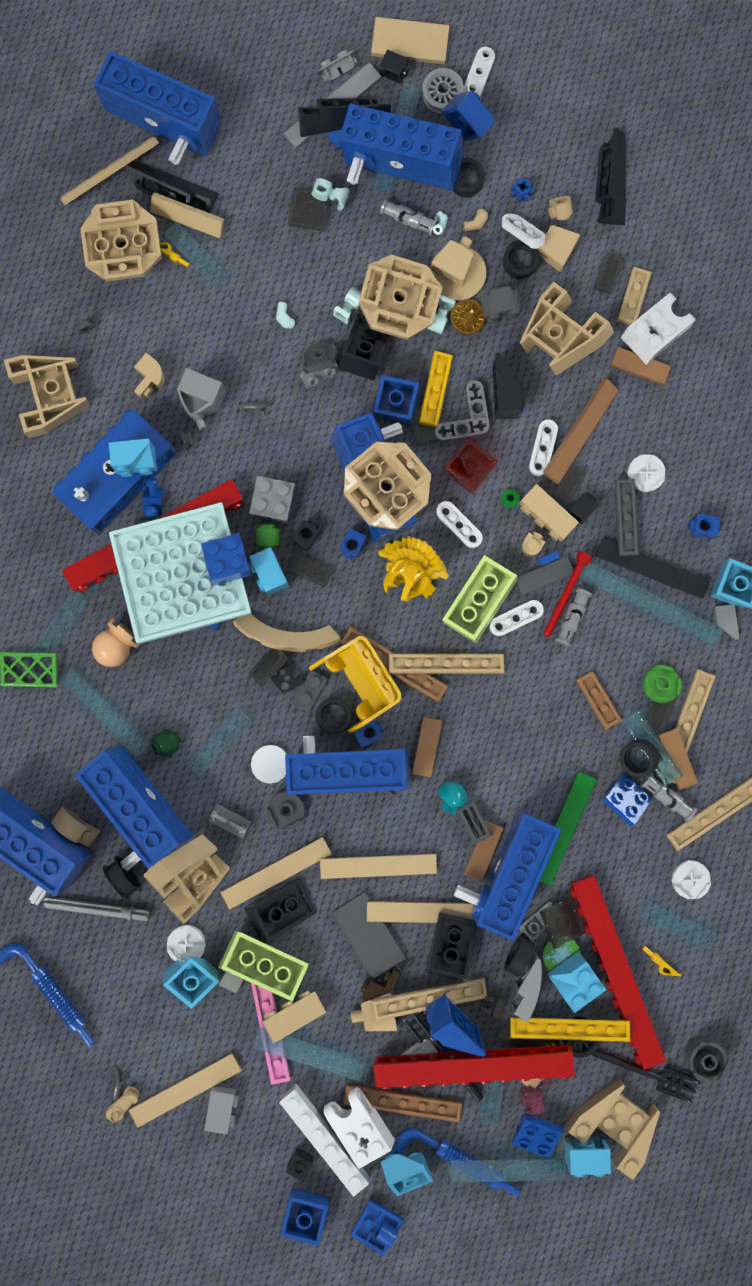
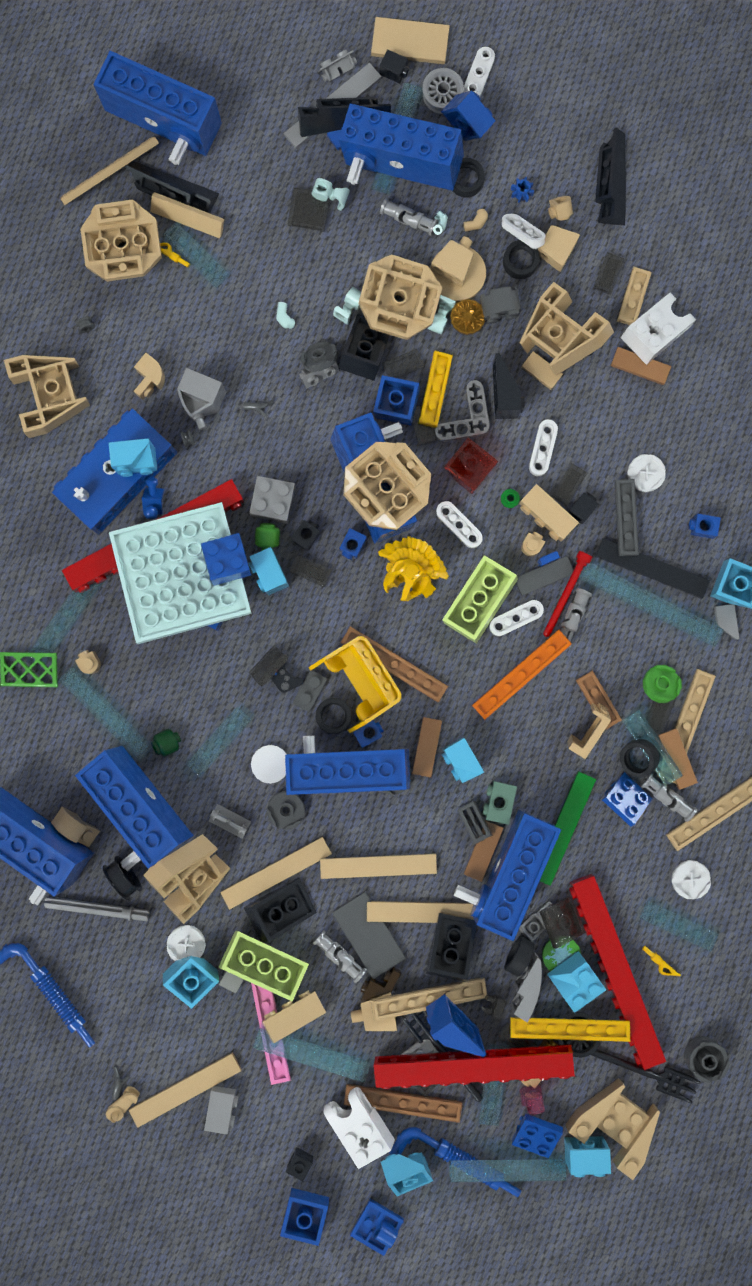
(88, 662): none -> tan plate
(113, 645): light nougat tile -> none
(286, 640): tan tile -> none
(323, 1139): white brick -> none
(341, 958): none -> light grey piece
(446, 663): tan tile -> none
(453, 796): teal piece -> none
(462, 760): none -> medium azure slope
(503, 813): none -> sand green brick
(521, 674): none -> orange tile
(540, 370): none -> tan tile
(580, 431): medium nougat tile -> none
(584, 746): none -> tan panel

